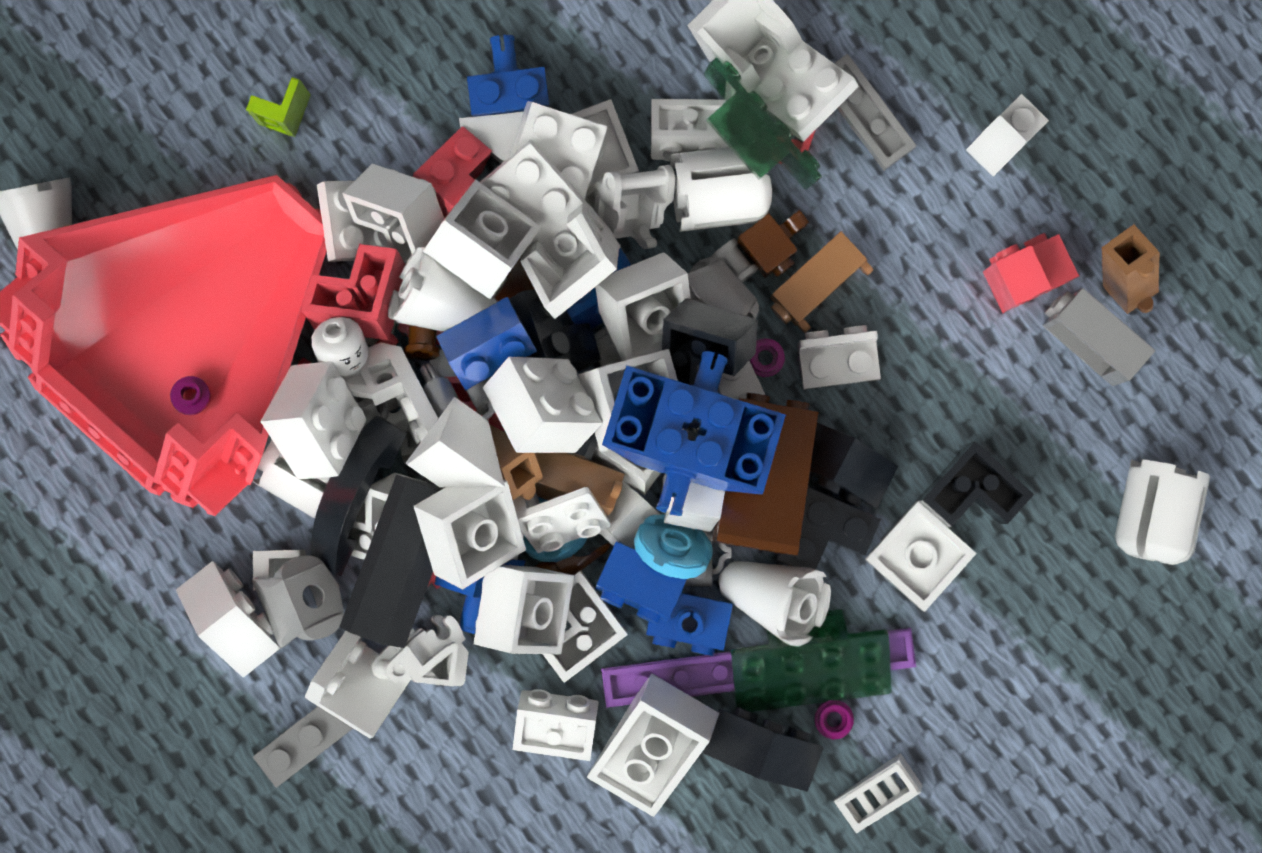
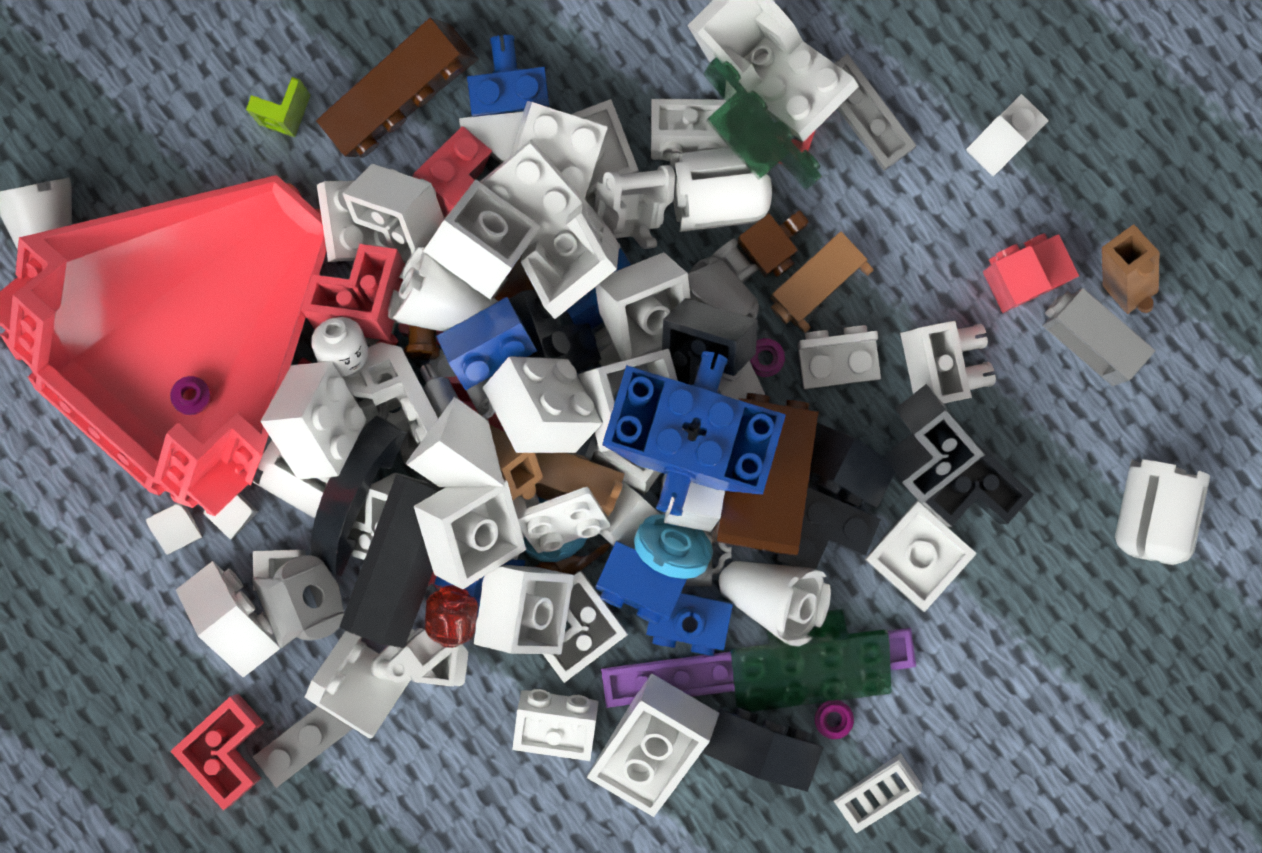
(174, 528): none -> white slope
(212, 755): none -> coral brick
(233, 516): none -> white slope
(397, 88): none -> reddish brown wedge
(451, 616): none -> clear red head
(935, 449): none -> black brick
(937, 360): none -> white brick

